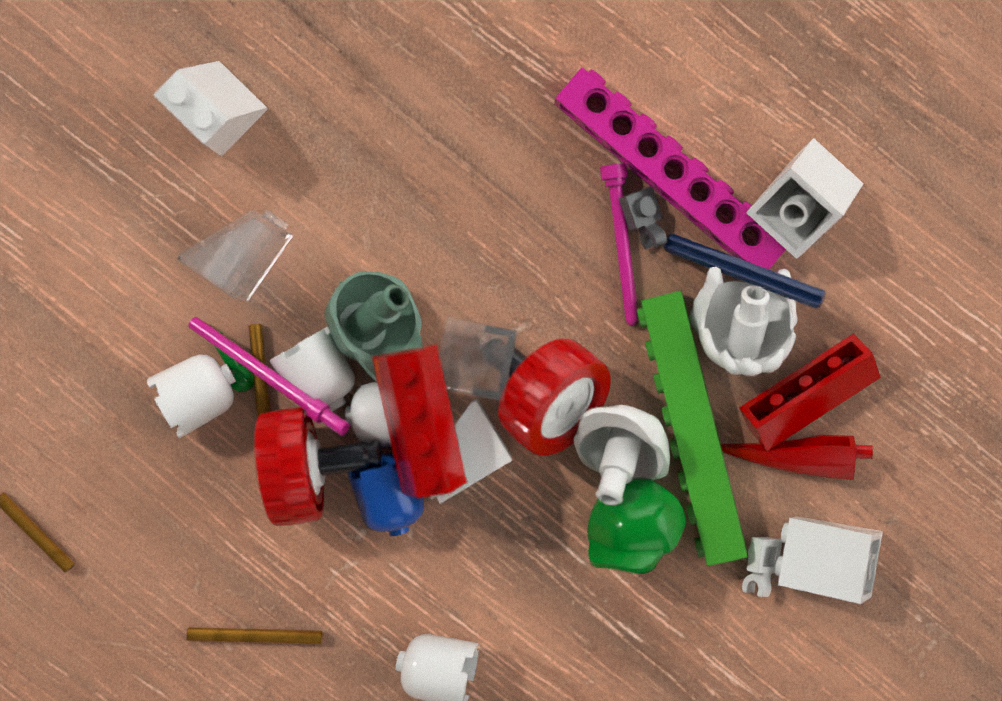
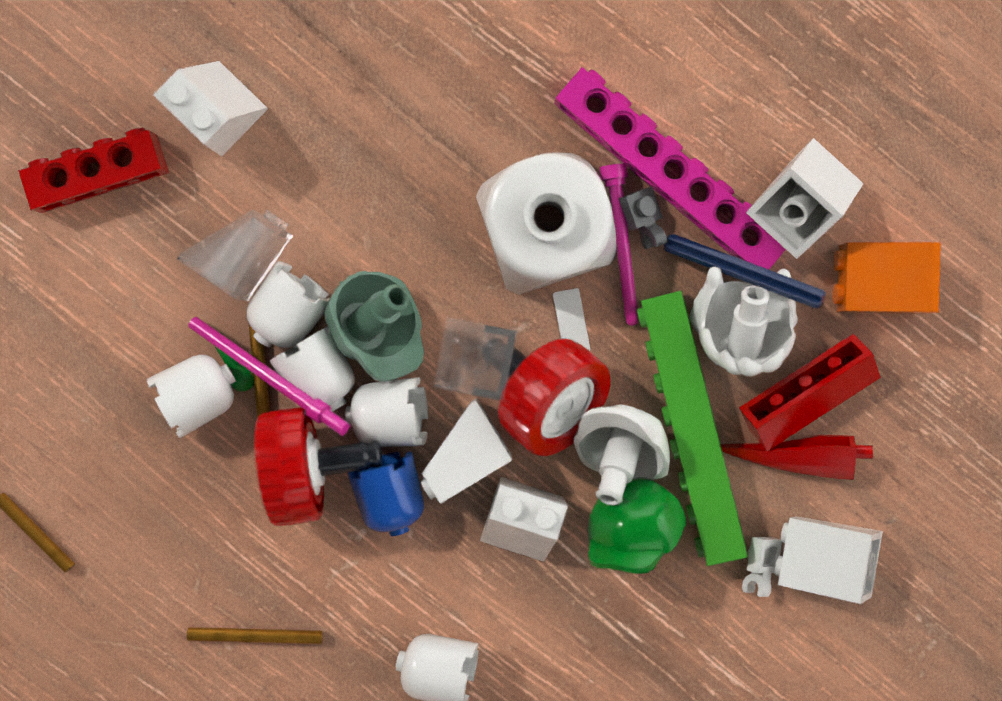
(41, 175): none -> red brick
(285, 307): none -> white cylinder
(420, 421): red slope -> none
(524, 519): none -> white slope
(540, 258): none -> white piece
(571, 316): none -> white sticker
(888, 277): none -> orange slope

